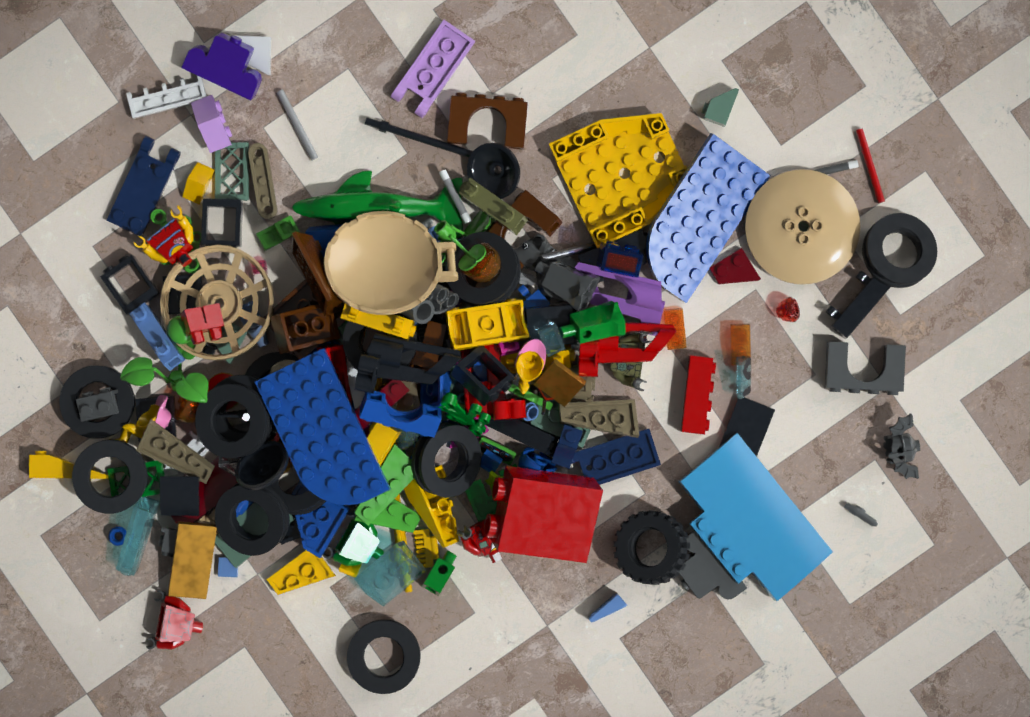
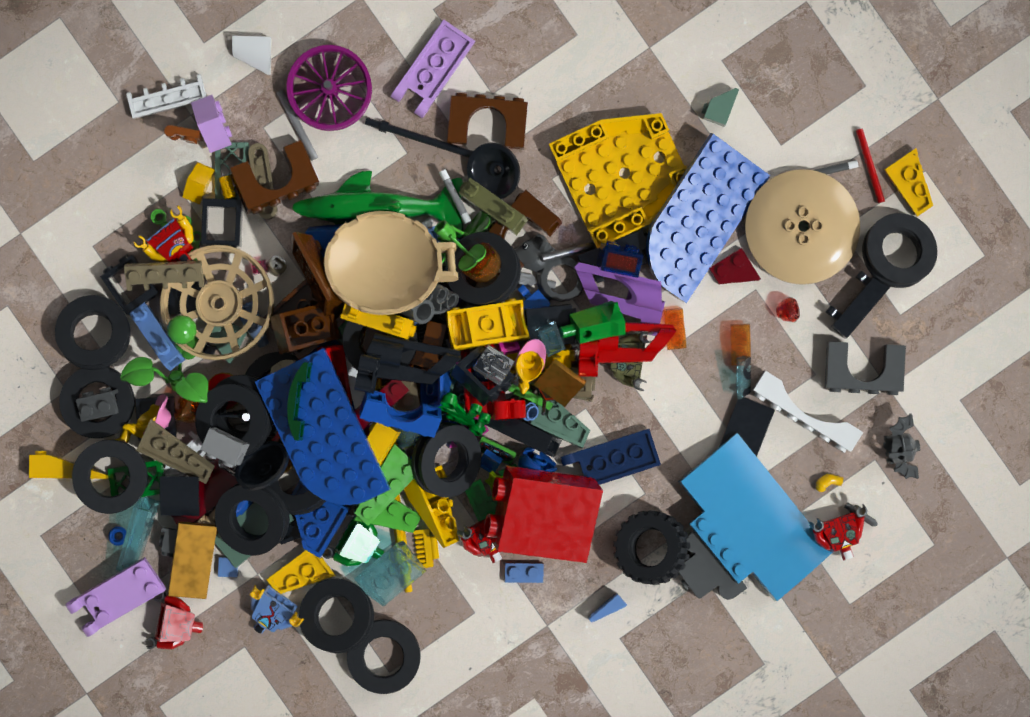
(78, 310): none -> black tyre
(118, 595): none -> lavender hinge
(142, 189): dark blue hinge -> none
(163, 273): none -> dark tan hinge
(188, 135): none -> dark orange plate
(203, 320): hips -> none
(224, 447): none -> light grey brick
(225, 65): dark purple brick -> none
(228, 192): none -> yellow piece
(257, 197): none -> reddish brown arch
(272, 610): none -> medium blue torso
(276, 265): none -> dark tan tile
(277, 233): bright green slope -> none
(297, 426): none -> dark green slope
(311, 608): none -> black tyre
(329, 87): none -> magenta wheel
(350, 570): yellow slope -> none
(436, 581): green torso -> none
(493, 365): none -> piece
(524, 572): none -> medium blue plate
(566, 446): dark blue arch -> none
(568, 283): dark grey piece -> none
(605, 416): dark tan wing -> none
(697, 395): red brick -> none
(773, 390): none -> white arch
(826, 480): none -> yellow arm
(840, 532): none -> torso
(910, 182): none -> yellow wing

